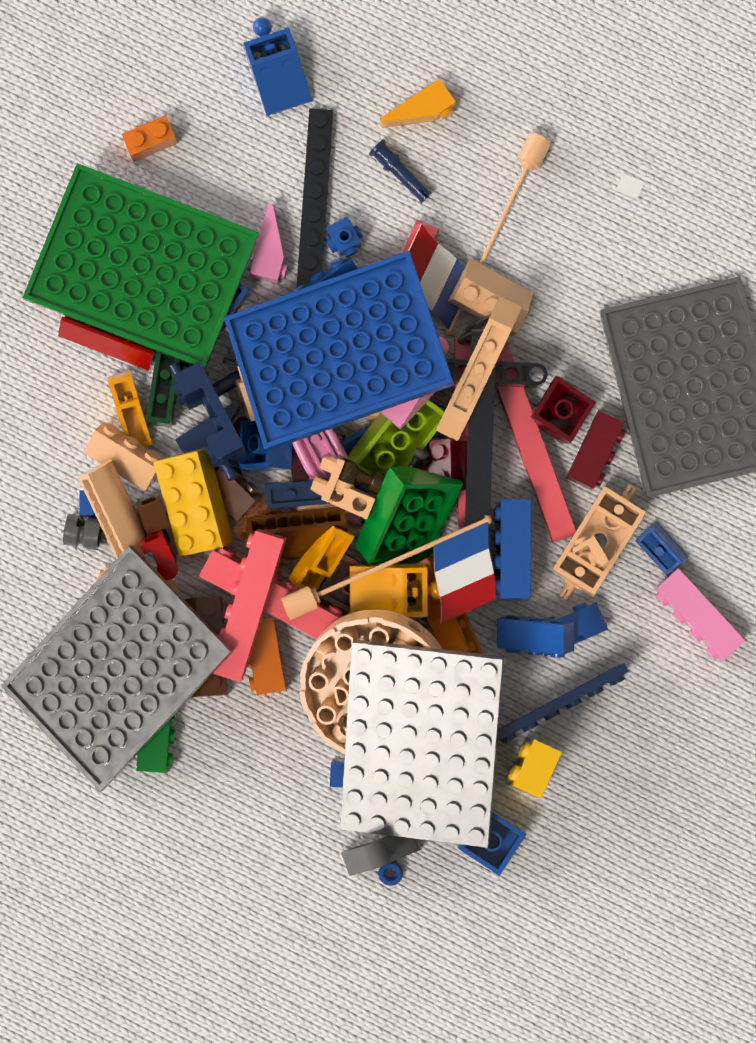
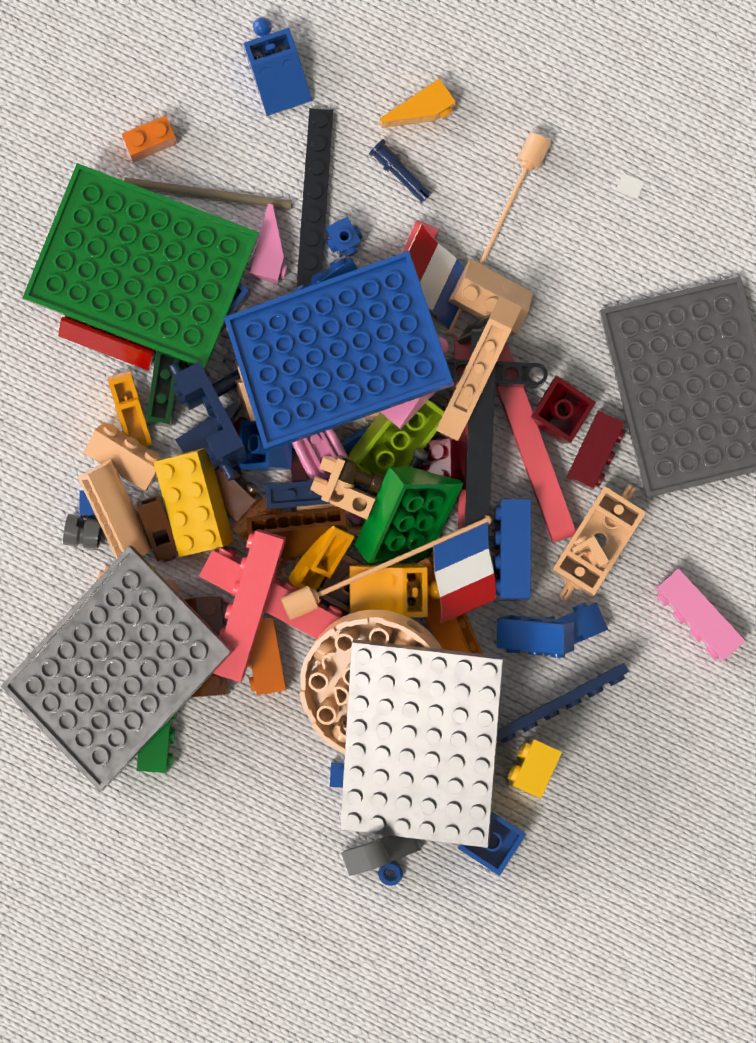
(162, 553): red leg -> none
(210, 193): none -> dark tan piece
(662, 548): blue slope -> none

